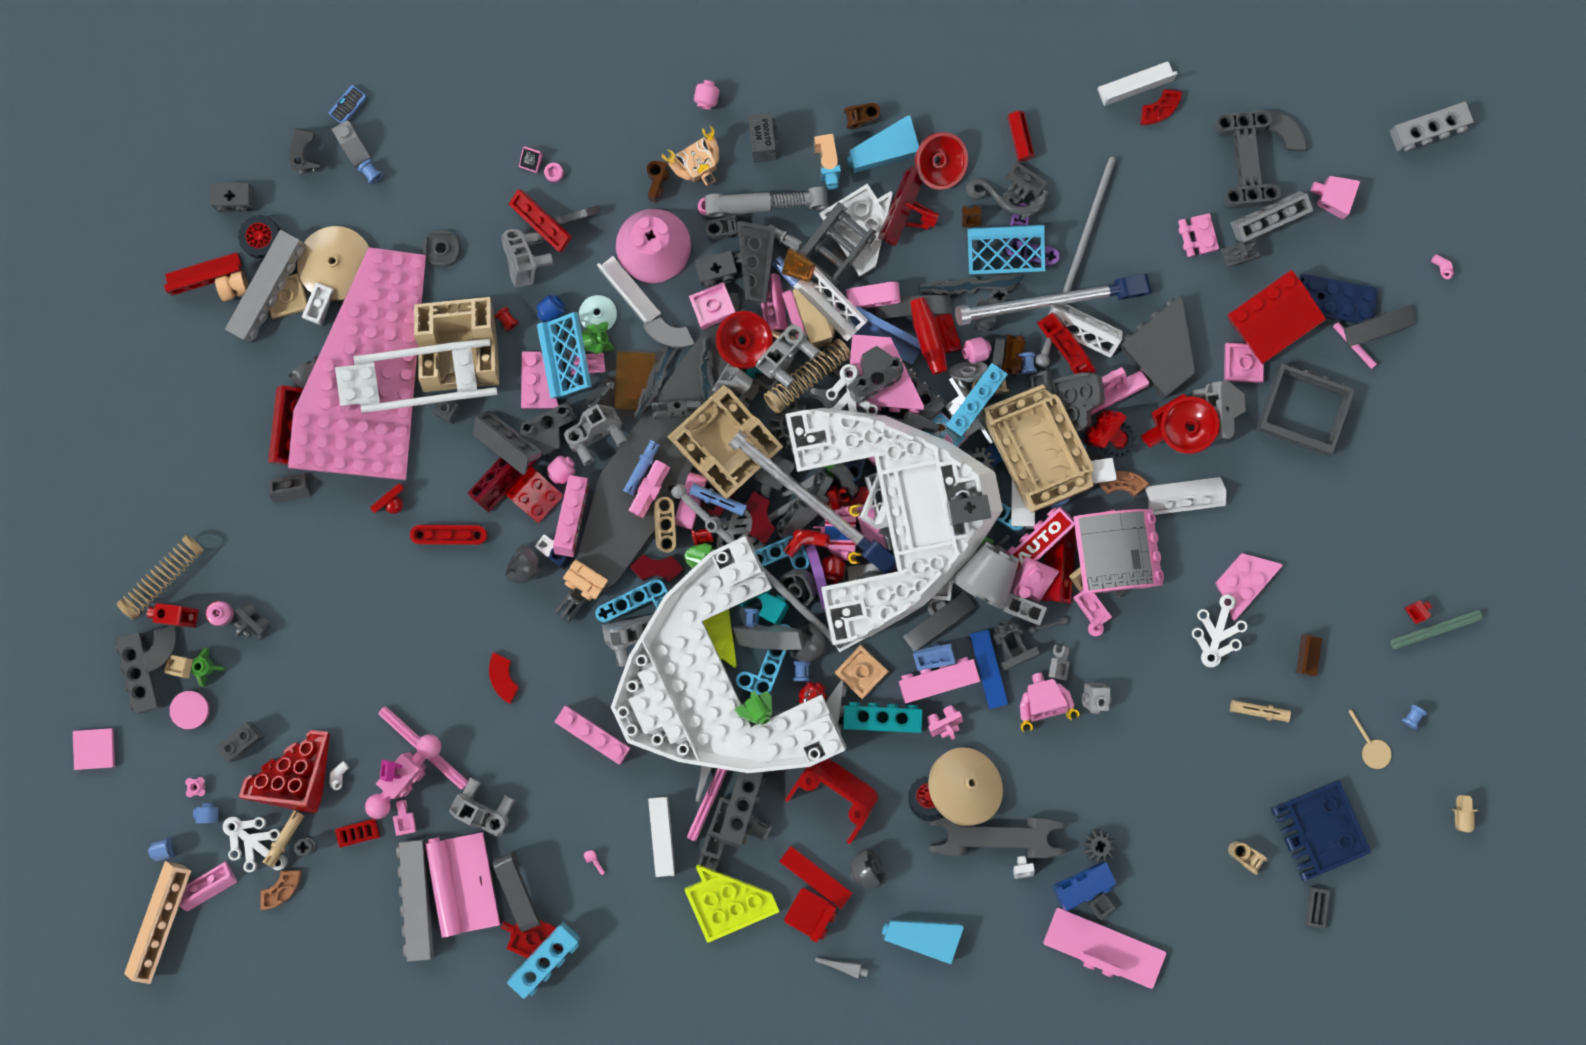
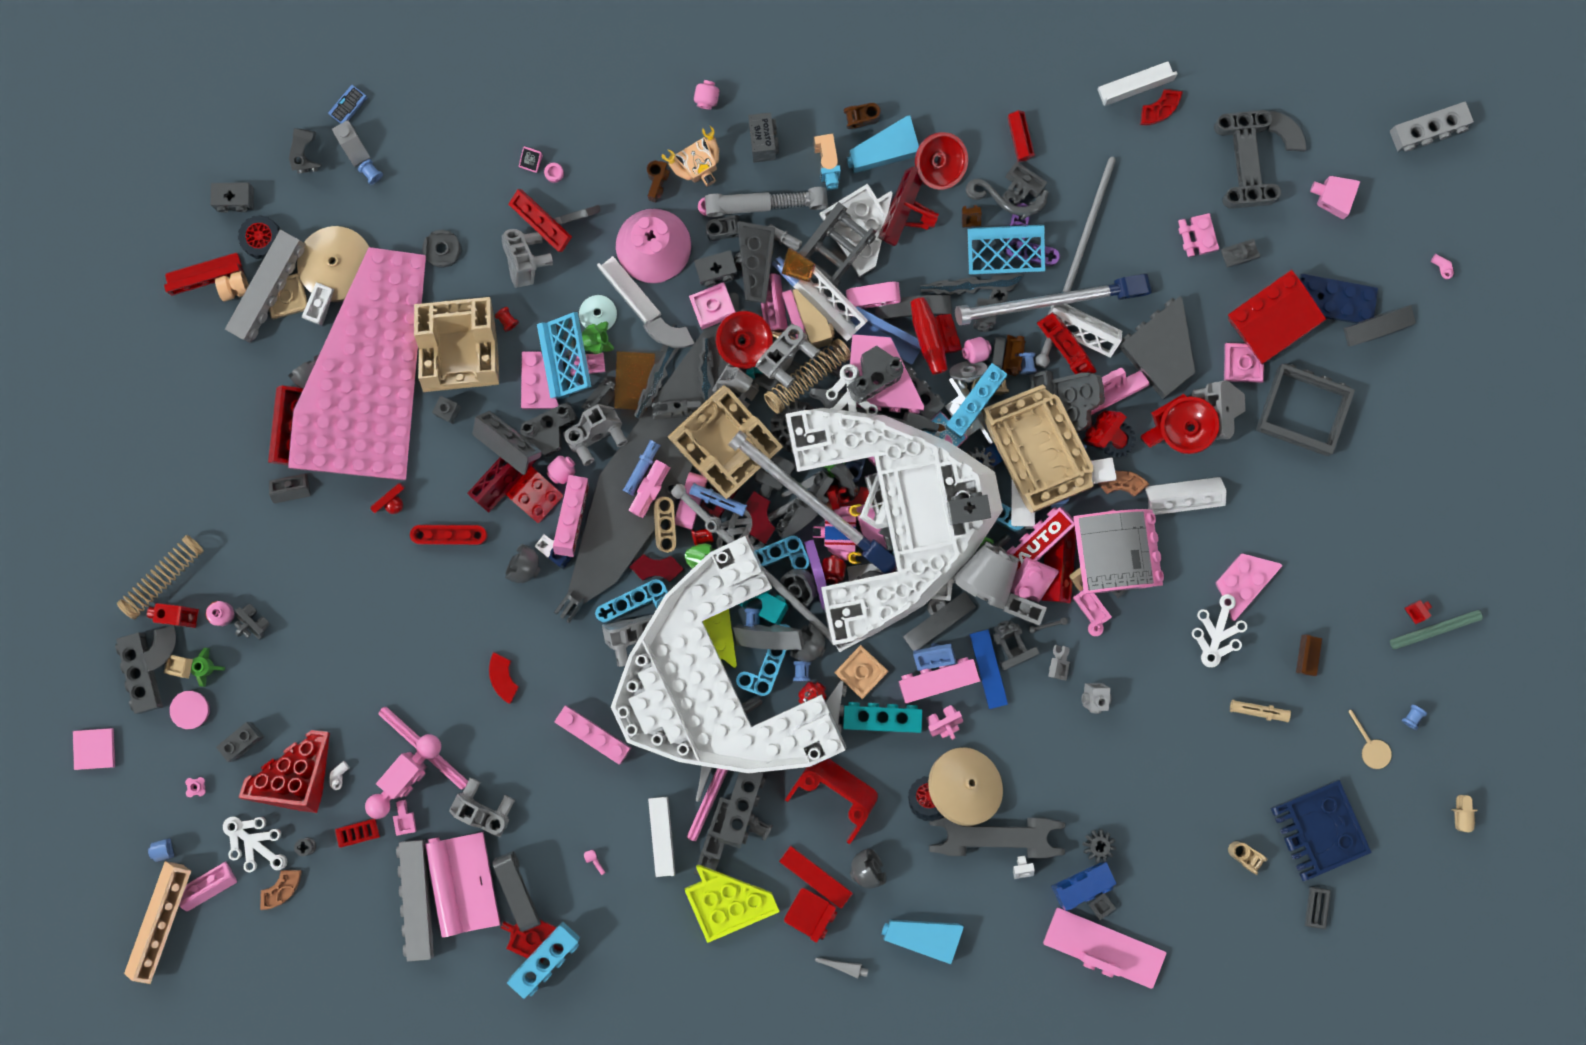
(206, 814): medium blue plate -> none
(283, 839): tan pin -> none
(359, 384): white plate -> none
(387, 770): dark pink tile -> none
(550, 308): blue head -> none
(584, 579): light nougat brick -> none
(757, 709): bright green brick -> none
(807, 537): red arm -> none
(1045, 700): bright pink torso -> none
(1271, 216): light grey brick -> none
(1357, 348): bright pink bar -> none

